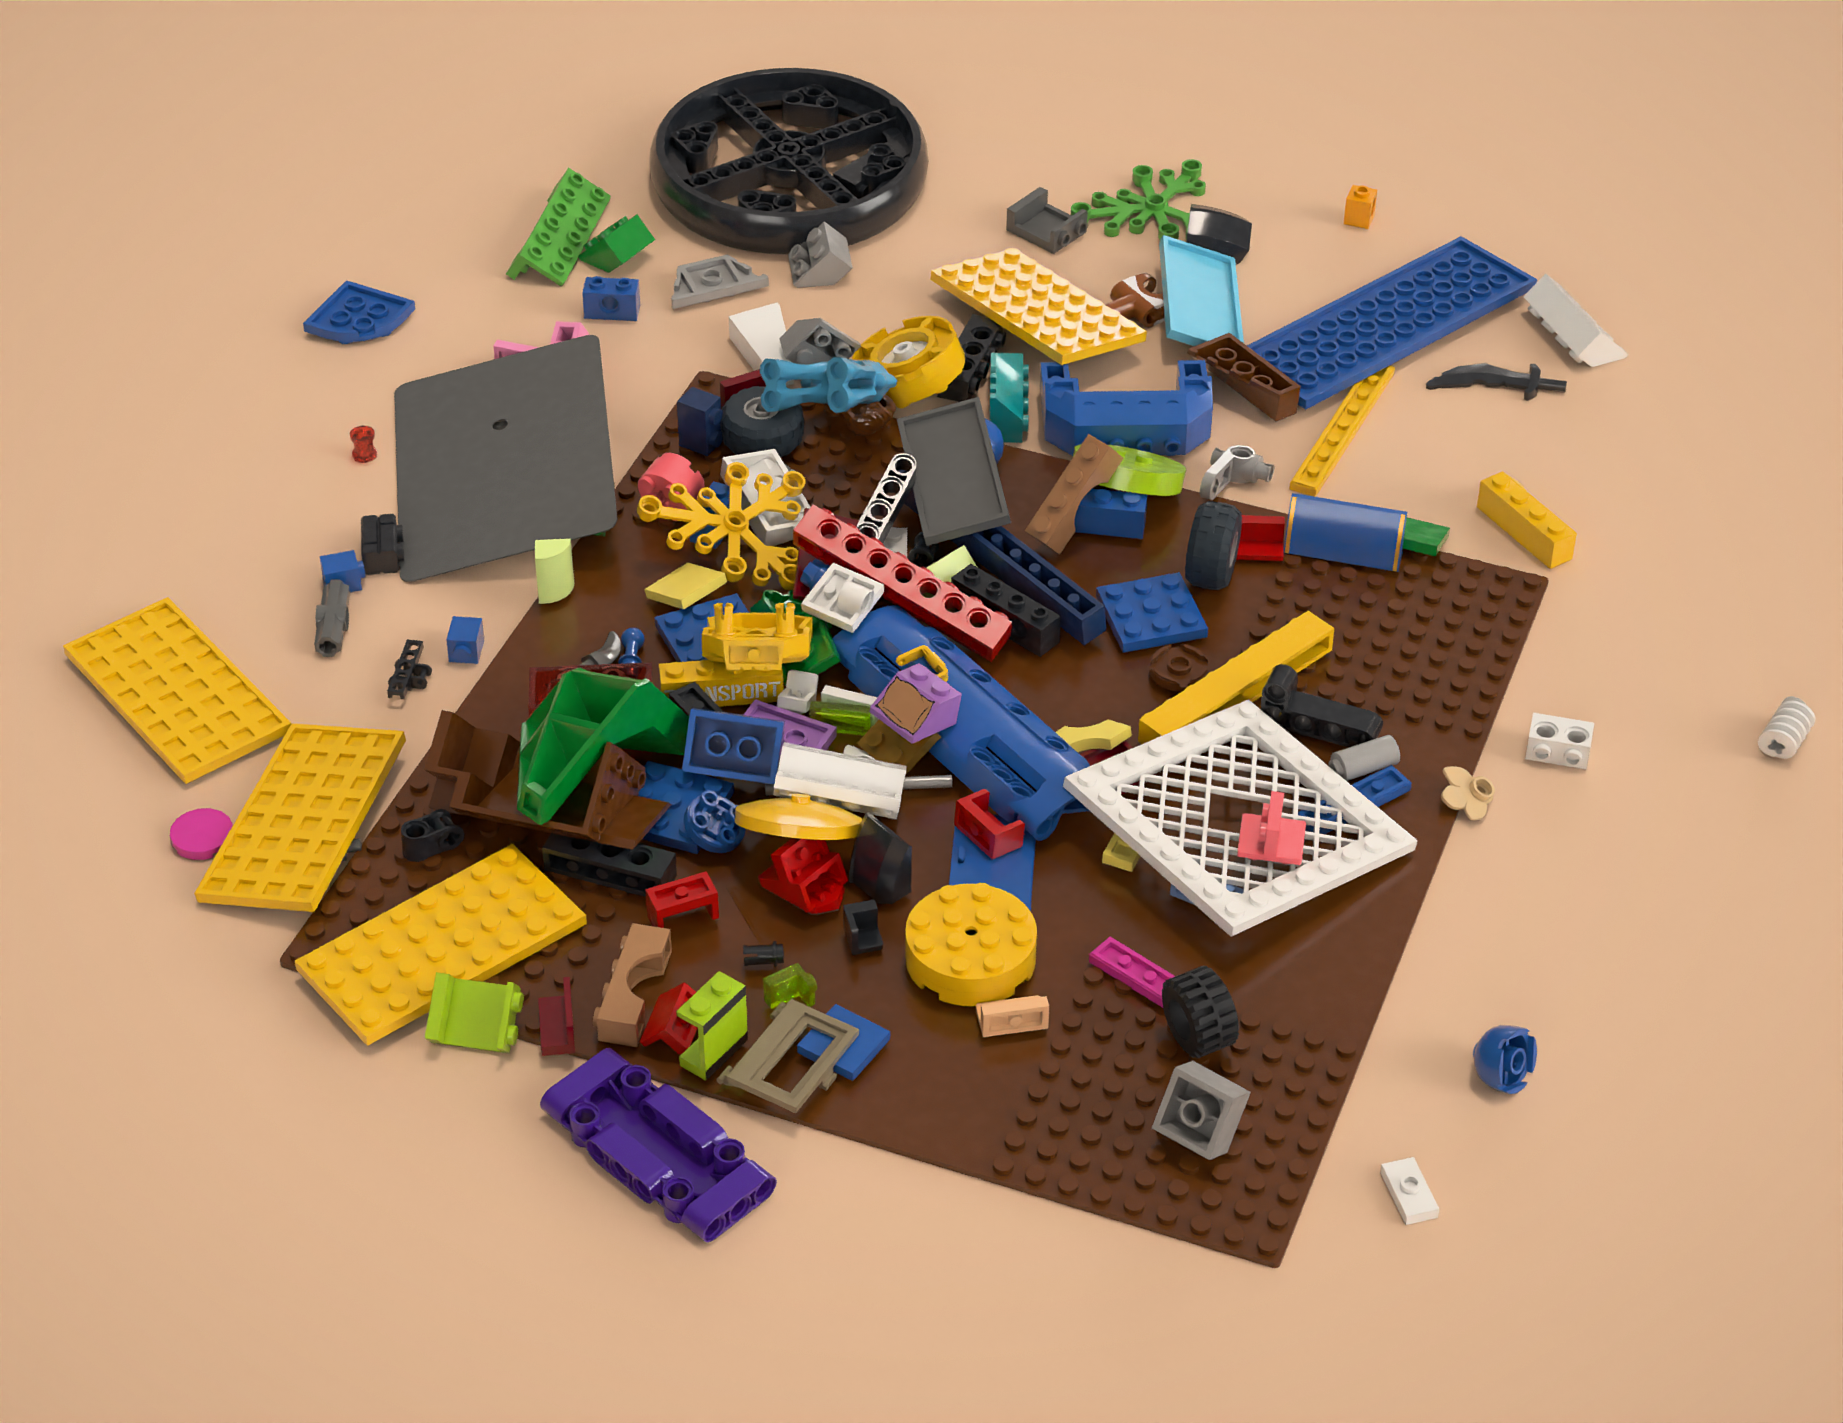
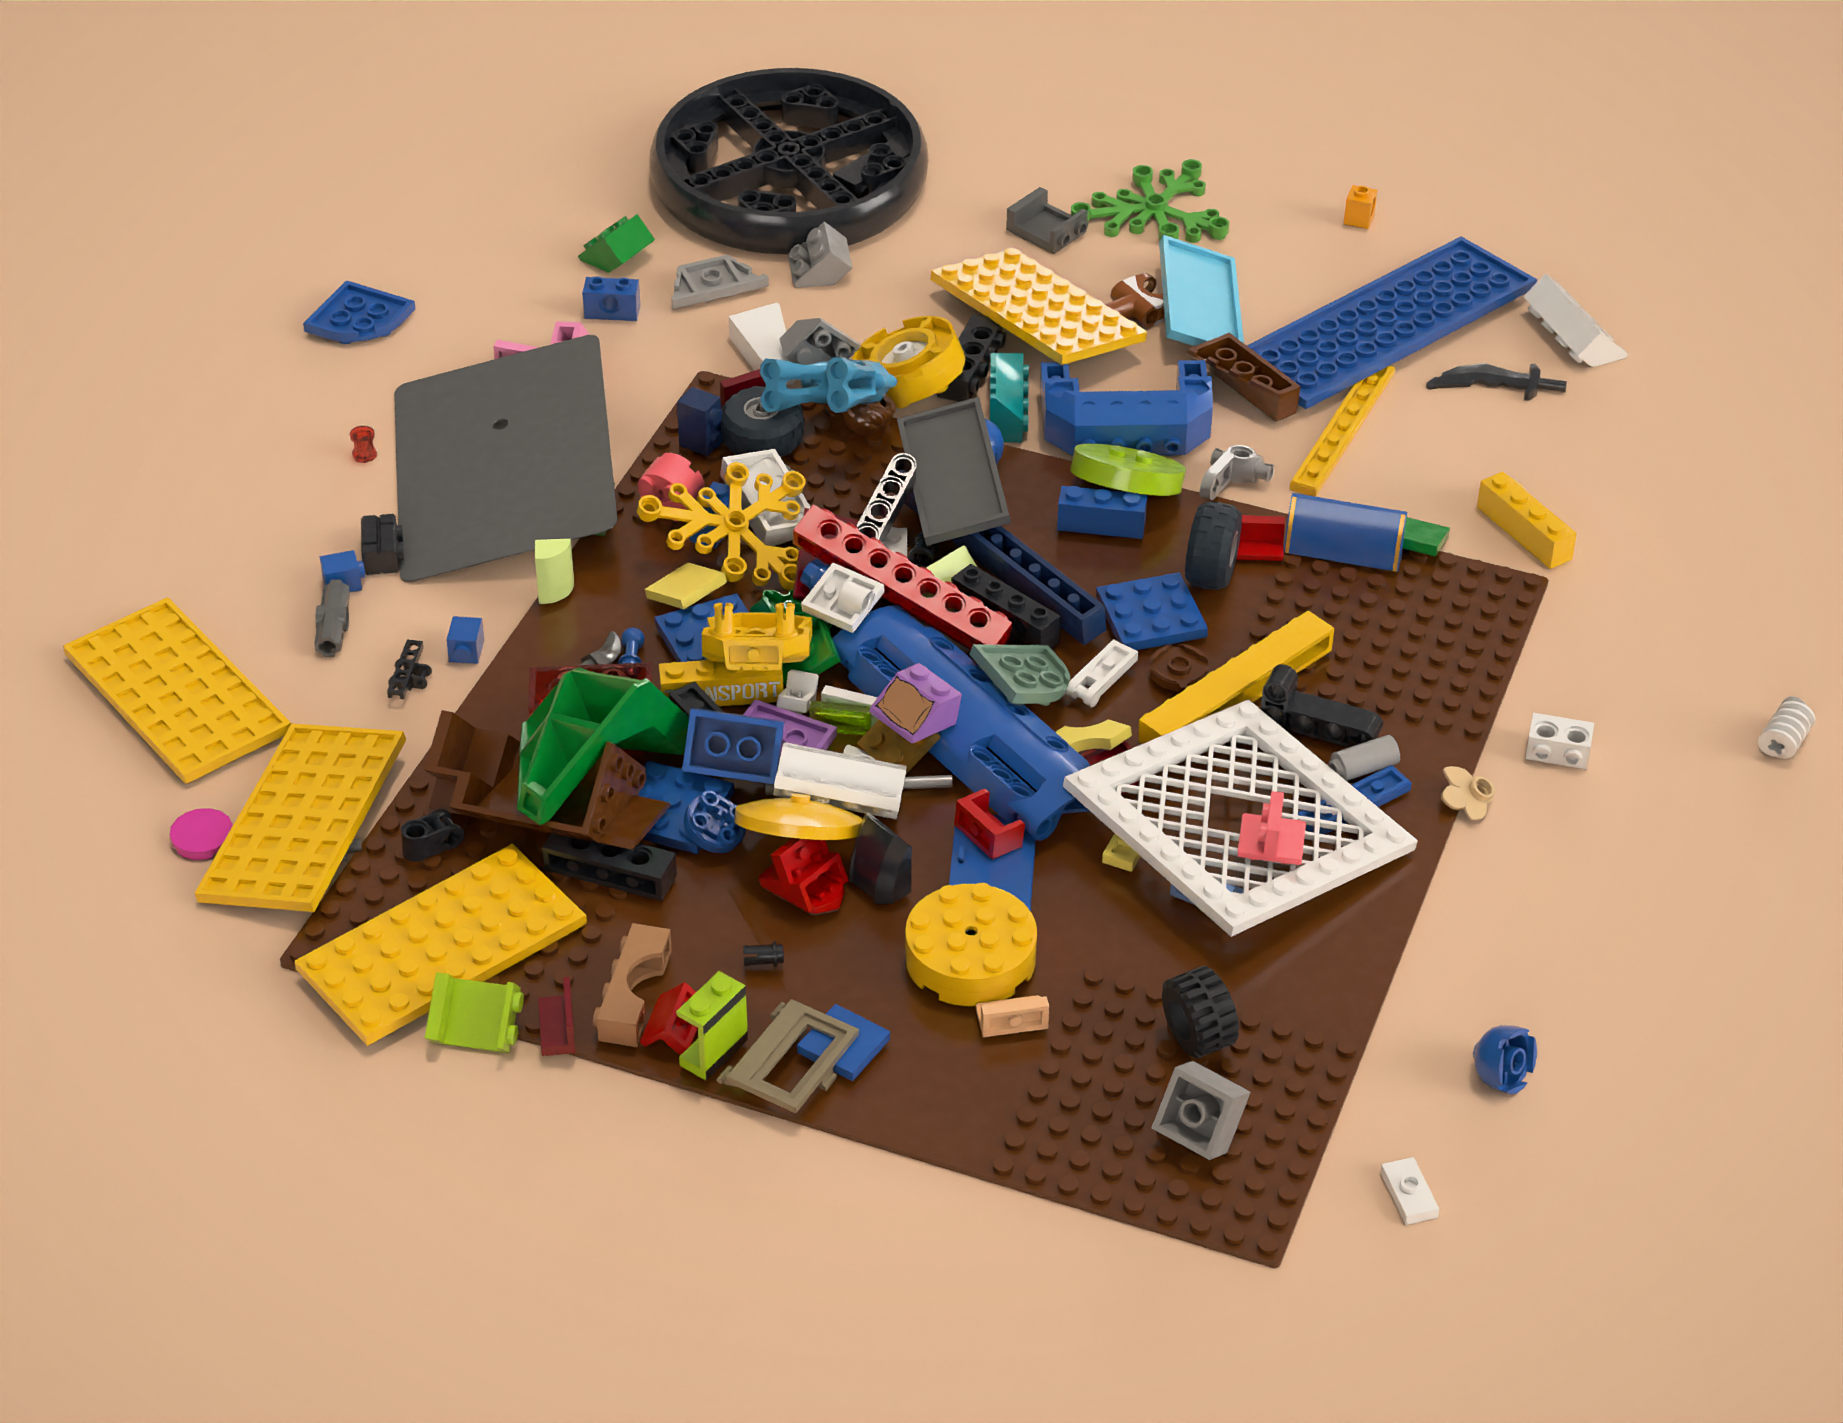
(562, 228): bright green bracket -> none
(658, 1144): dark purple panel -> none
(681, 897): red panel -> none
(788, 985): clear neon green bracket -> none
(861, 927): black panel -> none
(931, 657): yellow piece -> none
(1024, 672): none -> sand green plate
(1055, 519): medium nougat arch -> none
(1102, 672): none -> white plate
(1130, 968): dark pink tile -> none
(1219, 231): black slope -> none

